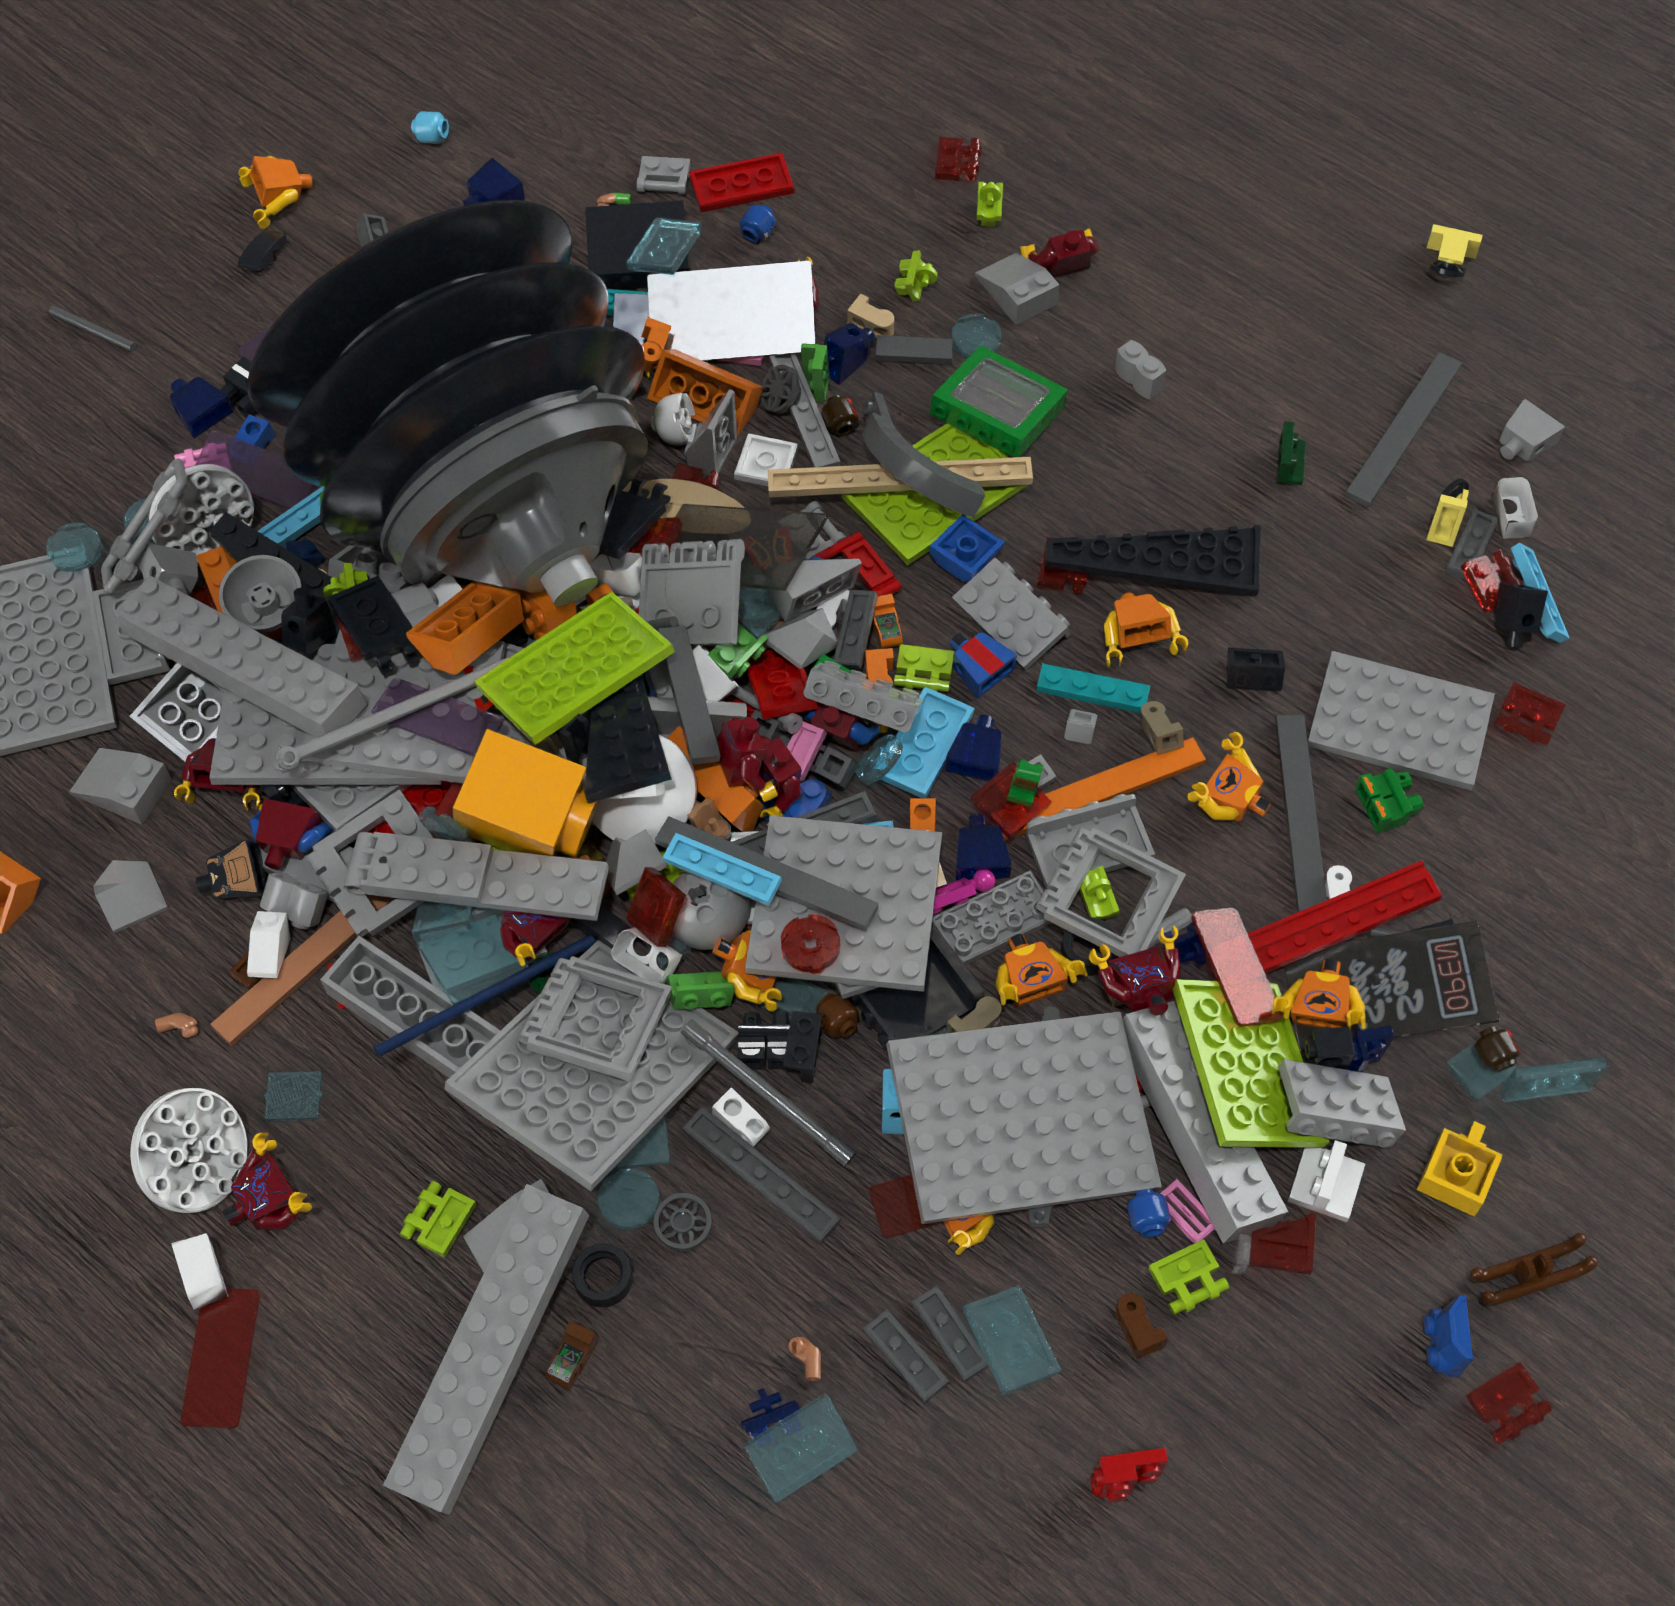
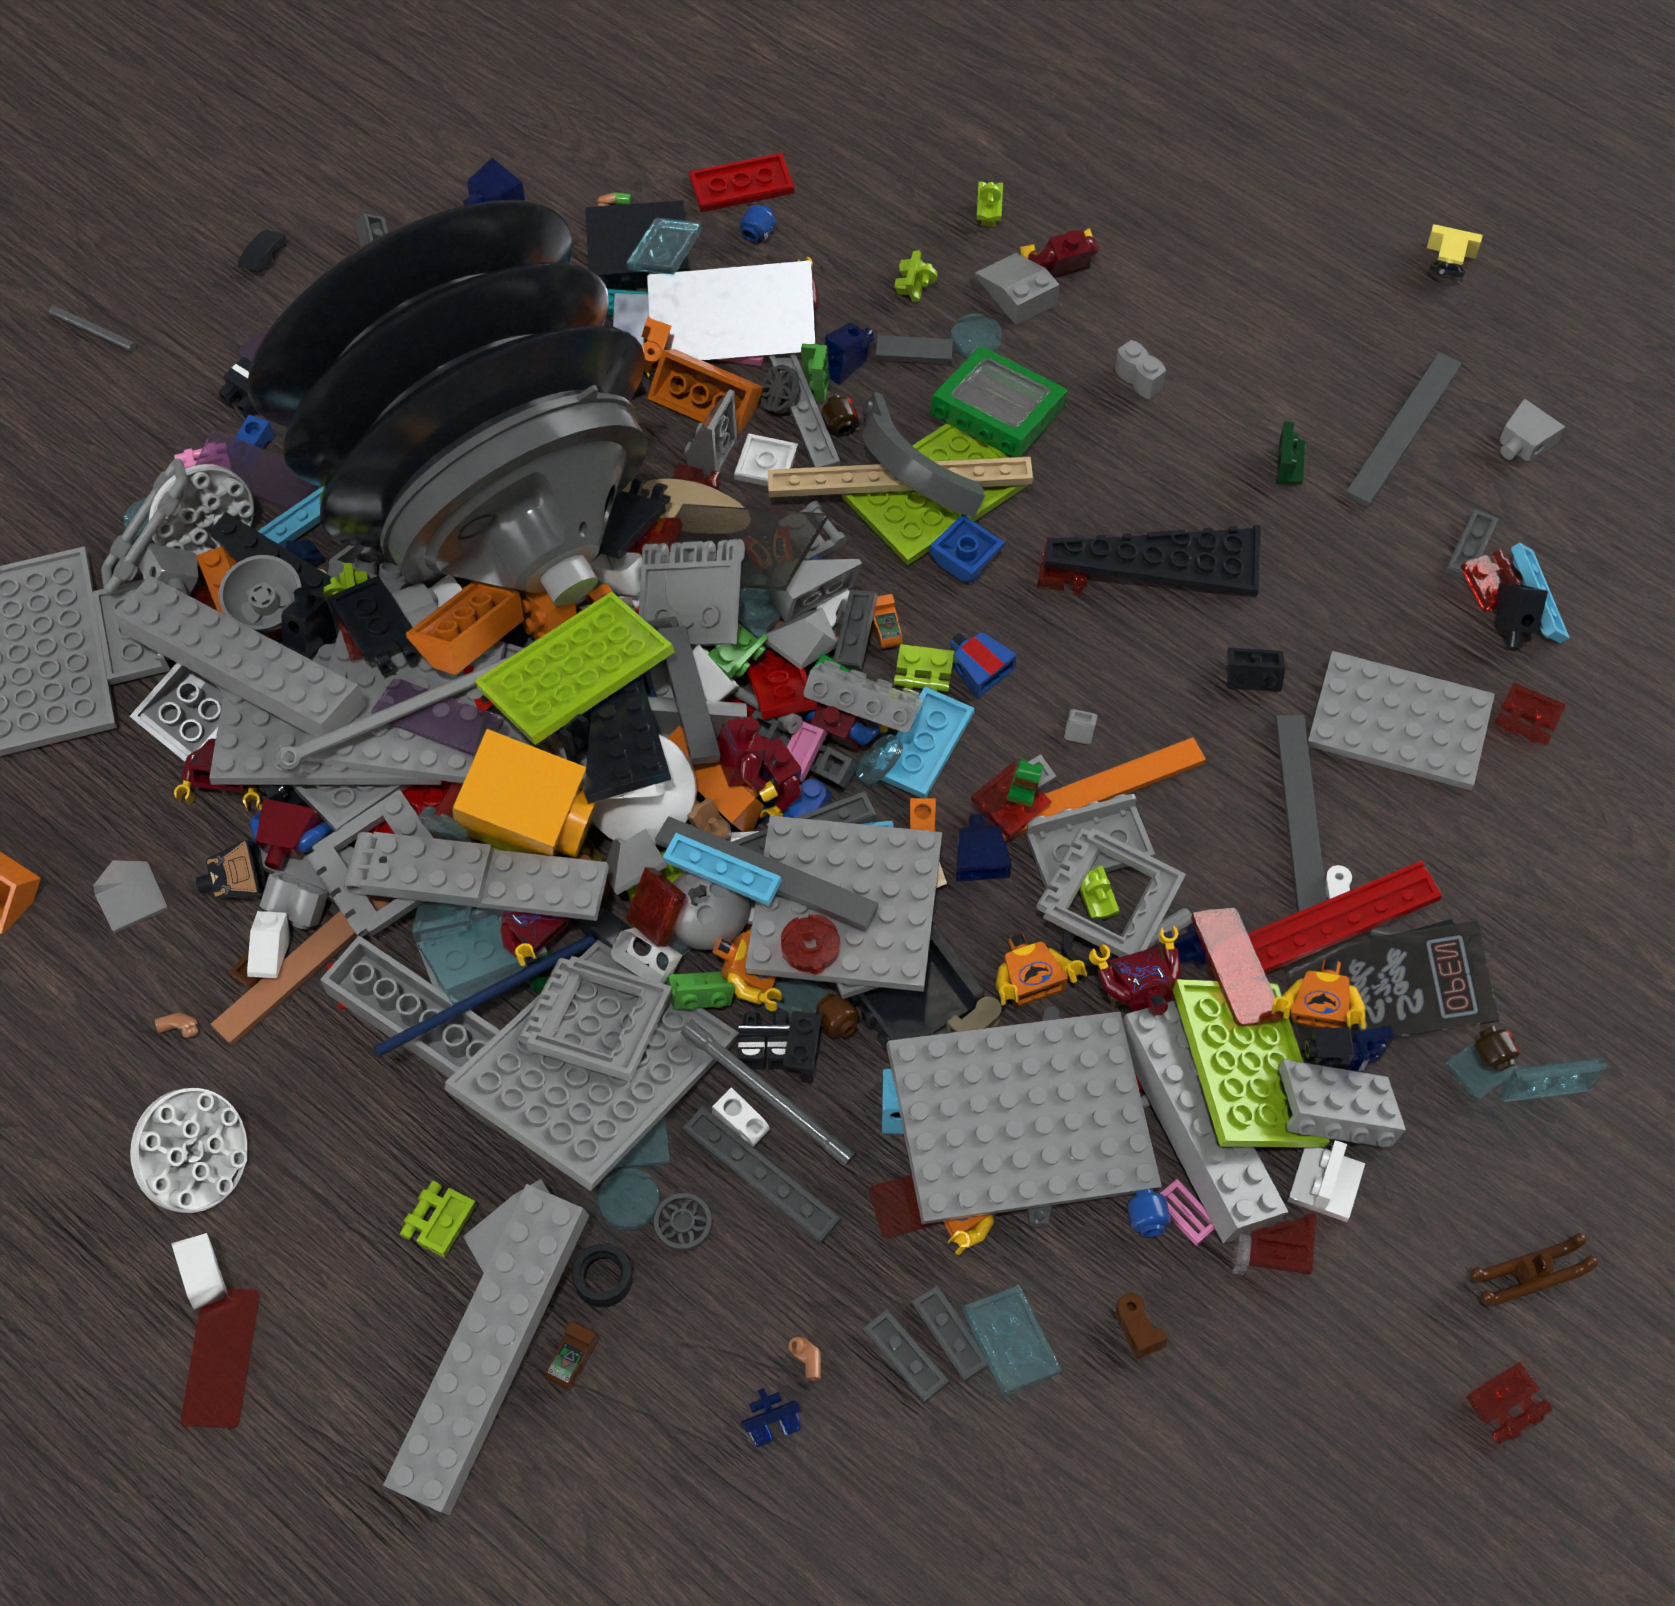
(74, 547): clear light blue tile -> none
(122, 783): light grey slope -> none
(199, 404): clear blue torso -> none
(264, 1192): dark red torso -> none
(275, 183): orange torso -> none
(293, 1096): clear light blue piece -> none
(430, 127): medium azure head -> none
(663, 174): light grey plate -> none
(673, 419): white cylinder -> none
(800, 1447): clear light blue tile -> none
(868, 316): tan leg -> none
(873, 570): red plate -> none
(878, 663): orange leg -> none
(950, 156): clear red plate -> none
(960, 890): dark pink plate -> none
(976, 750): clear blue torso -> none
(993, 918): light grey tile -> none
(1011, 612): light grey bracket -> none
(1092, 688): teal plate -> none
(1118, 1474): red plate -> none
(1138, 622): orange torso -> none
(1159, 730): dark tan leg -> none
(1184, 1268): lime plate -> none
(1232, 787): torso -> none
(1385, 799): green hips -> none
(1449, 513): light yellow piece -> none
(1449, 1338): blue slope -> none
(1462, 1152): yellow hinge -> none
(1520, 492): white piece -> none

